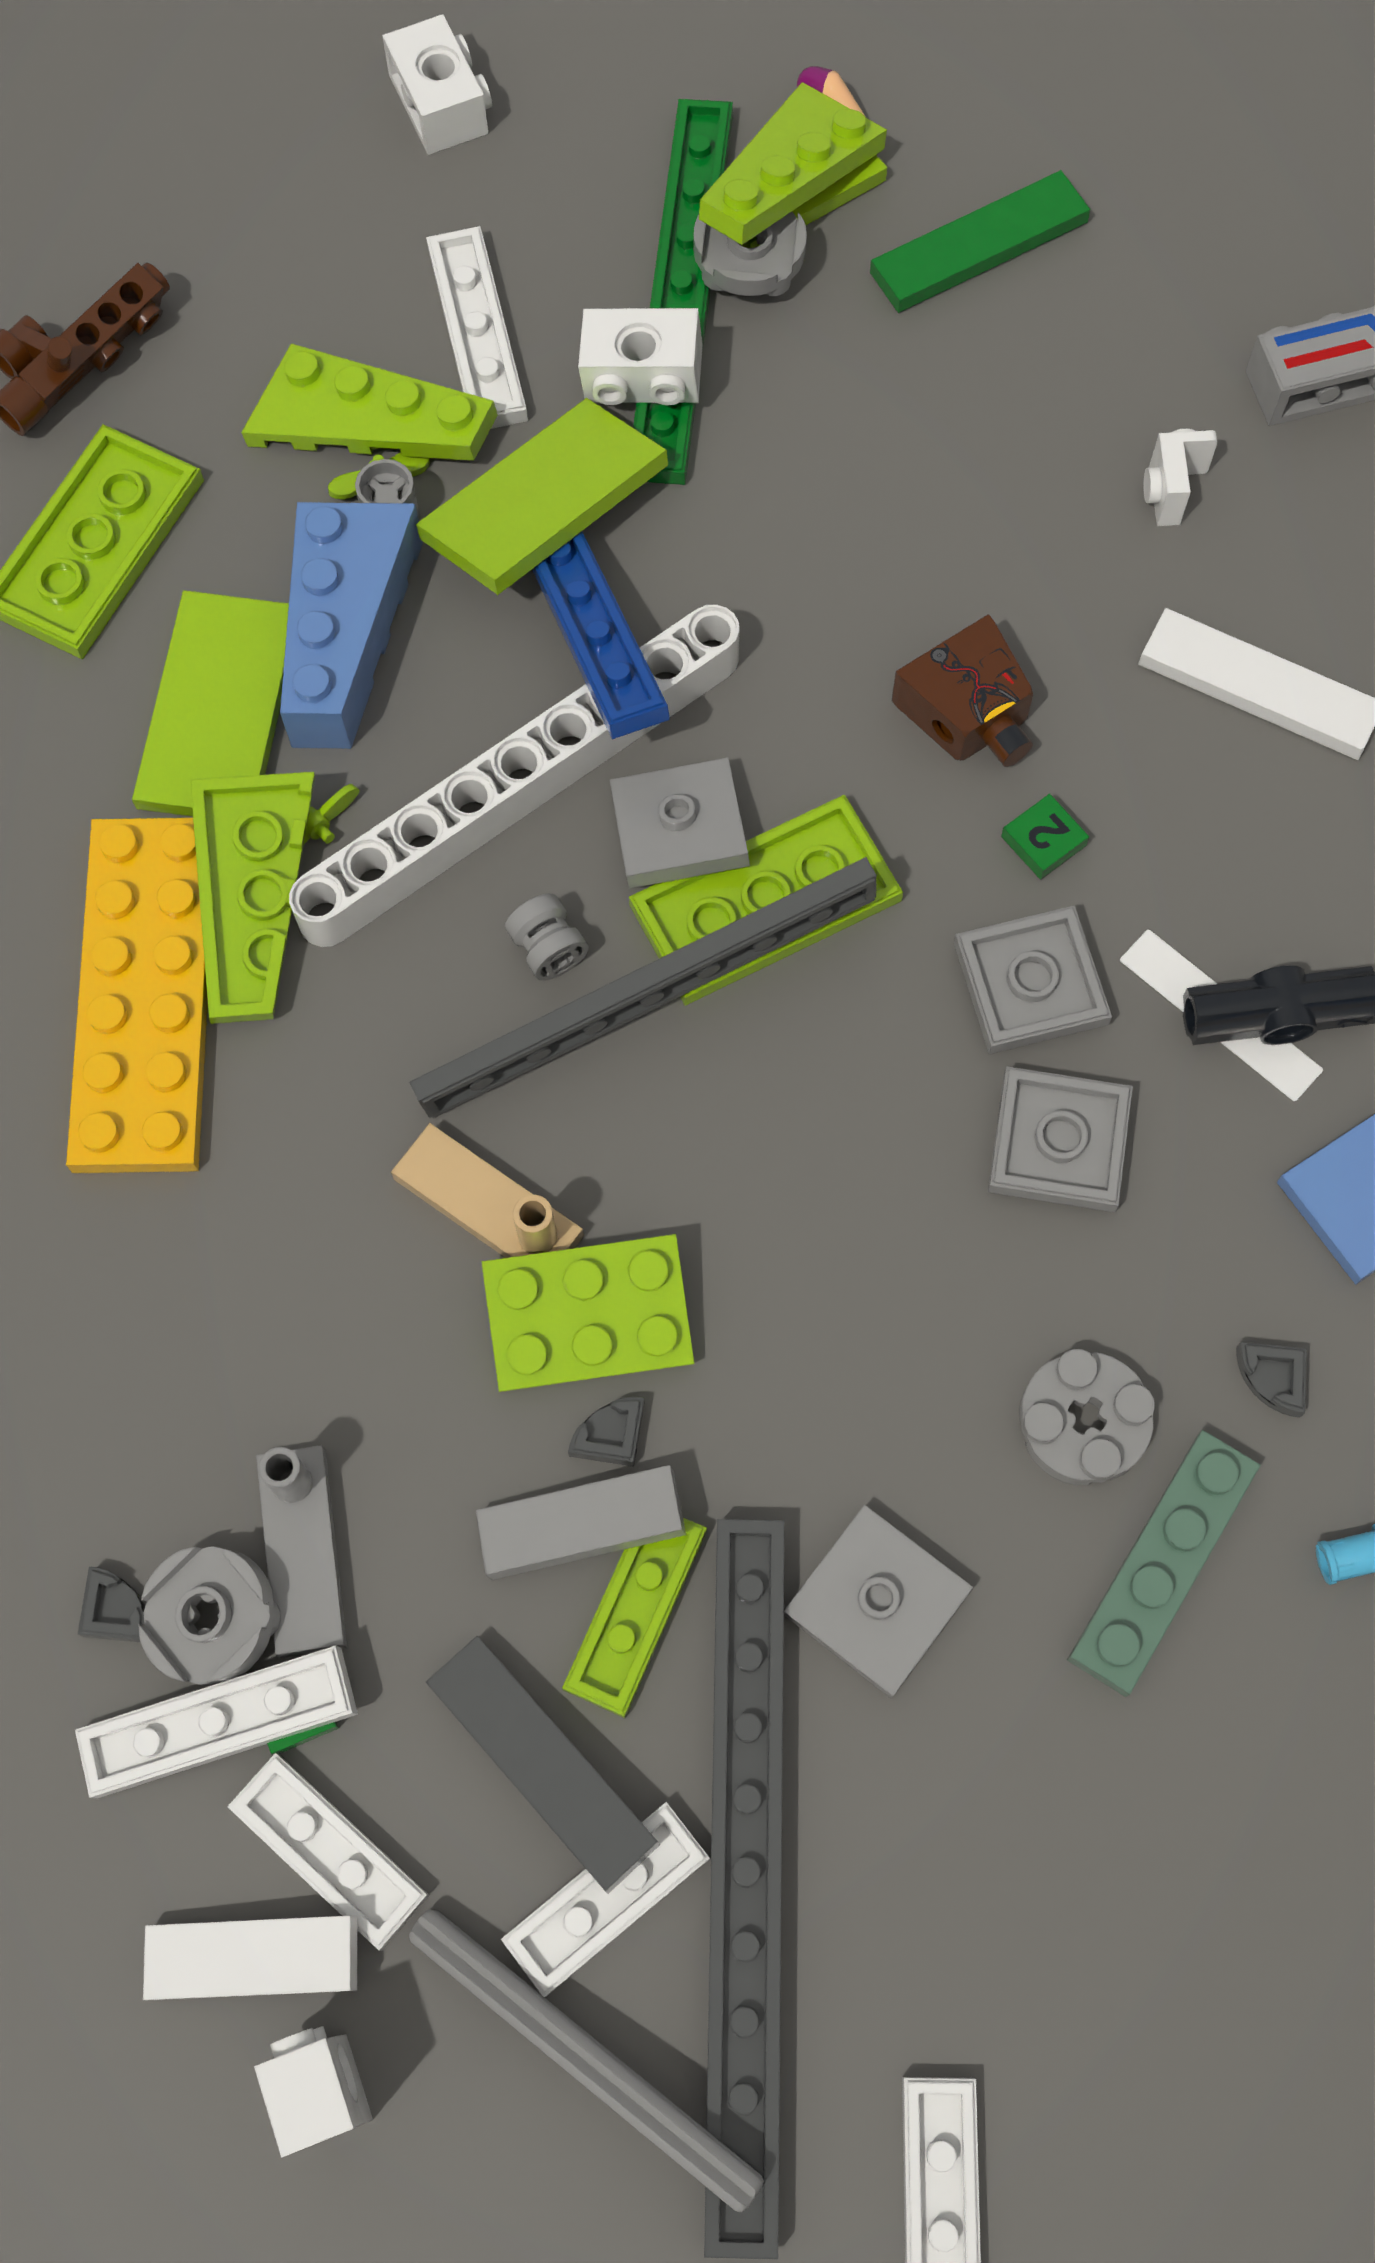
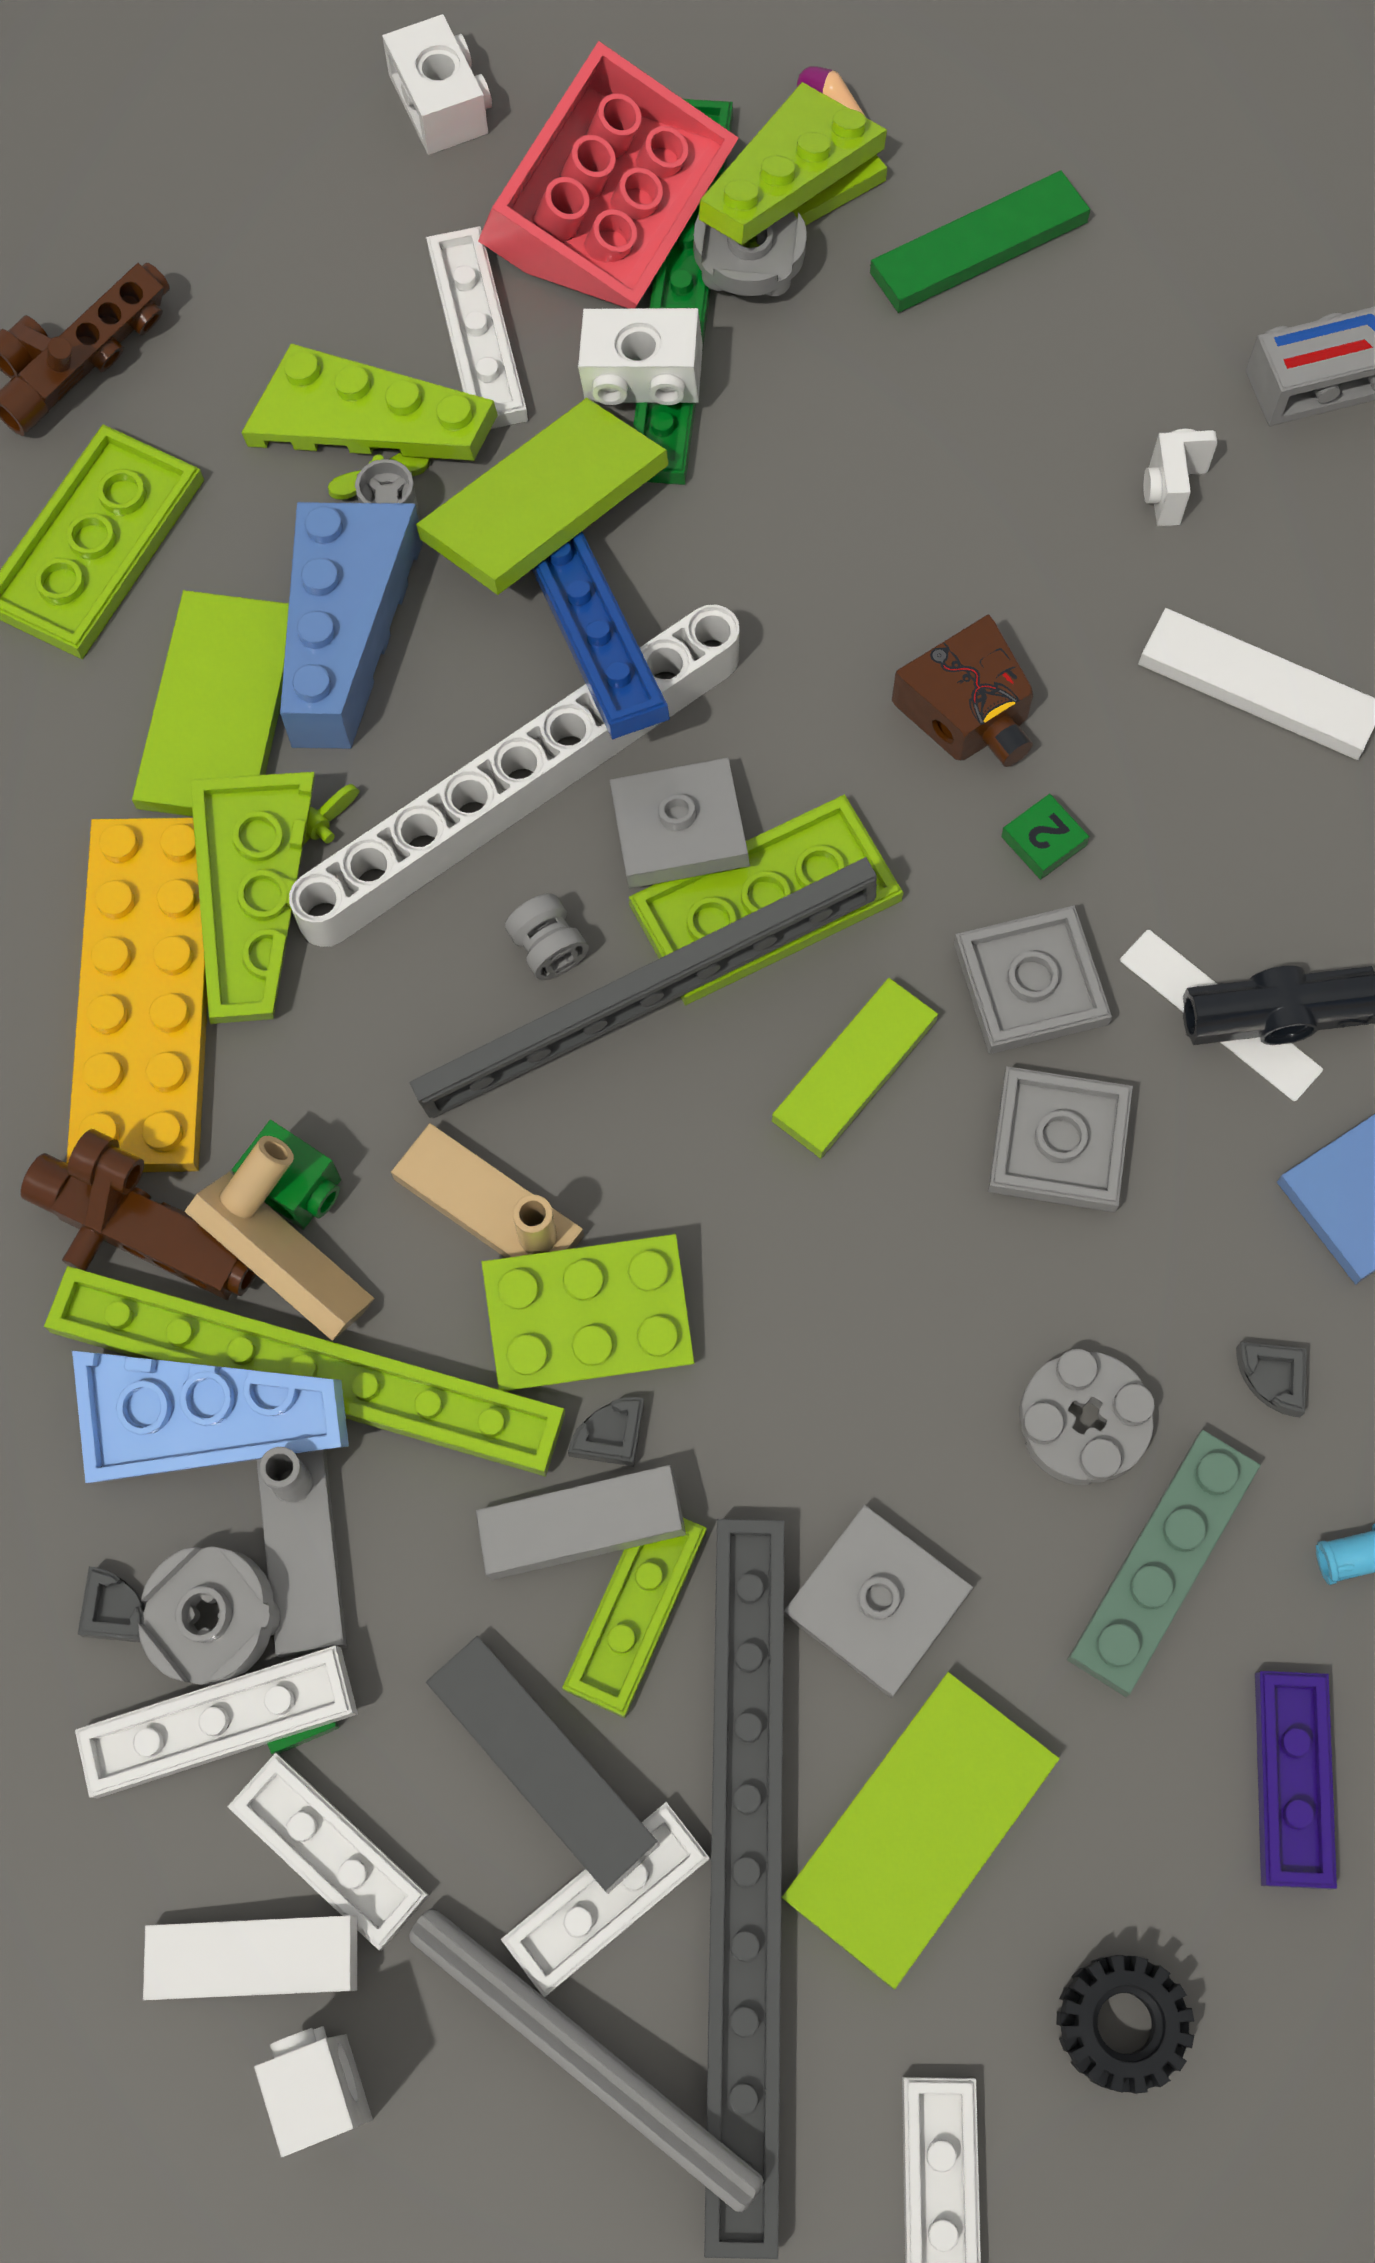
(101, 1200): none -> reddish brown piece
(186, 1416): none -> light blue wing
(272, 1248): none -> tan piece
(307, 1185): none -> green brick
(374, 1387): none -> lime plate
(607, 183): none -> coral slope
(854, 1068): none -> lime tile
(920, 1830): none -> lime tile
(1169, 2019): none -> black tyre
(1295, 1780): none -> dark purple tile

